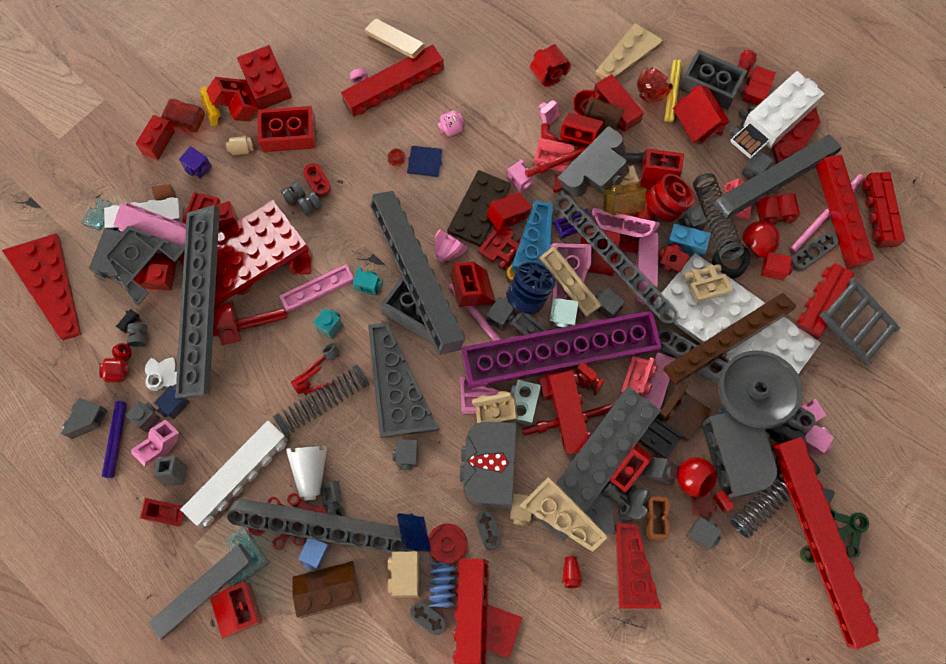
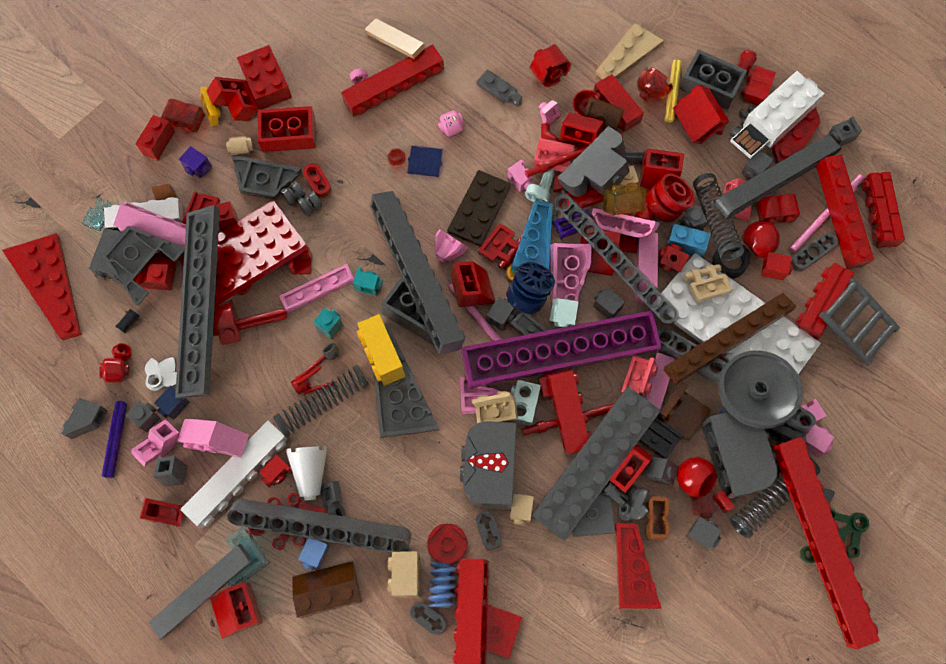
(137, 334): dark grey wheel -> none
(212, 437): none -> bright pink wedge
(263, 177): none -> dark grey wing
(275, 471): none -> red brick
(380, 350): none -> yellow brick
(406, 454): dark grey brick -> none
(413, 532): clear blue piece -> none
(499, 88): none -> dark grey hinge
(508, 211): red brick -> none
(540, 192): none -> light aqua piece
(559, 510): tan wing -> none
(570, 281): tan tile -> none
(571, 573): red cone -> none
(588, 378): red plate -> none
(590, 198): none -> red plate
(845, 131): none -> dark grey brick

